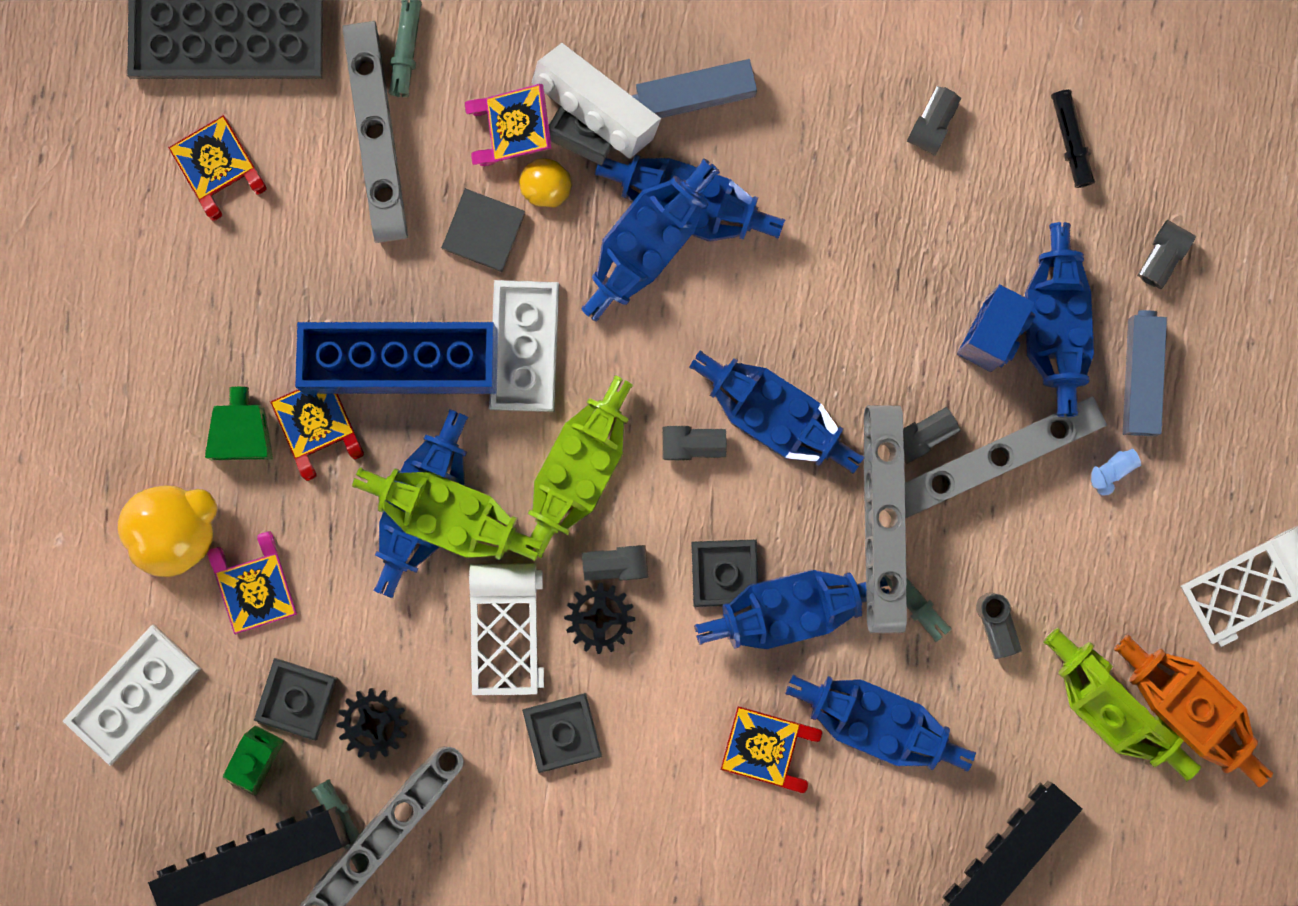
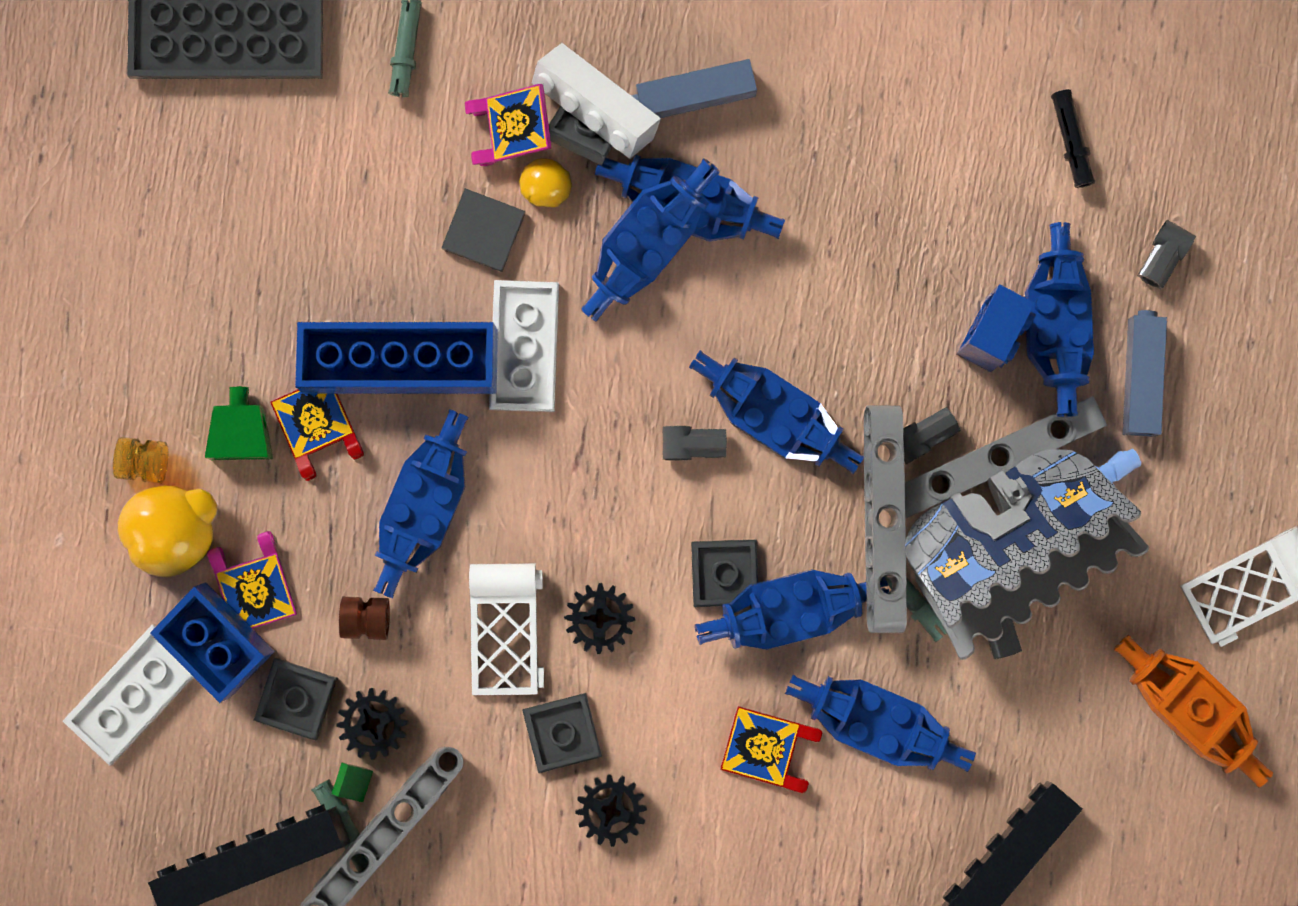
(141, 460): none -> clear yellow wheel
(212, 642): none -> blue brick
(214, 160): flag -> none
(253, 759): green torso -> none
(352, 782): none -> green tile
(364, 618): none -> copper wheel
(373, 109): light grey beam -> none
(447, 514): lime plate -> none
(579, 465): lime plate -> none
(596, 804): none -> black gear
(622, 563): dark grey piece -> none
(931, 126): dark grey piece -> none
(1051, 530): none -> animal
(1114, 711): lime plate -> none

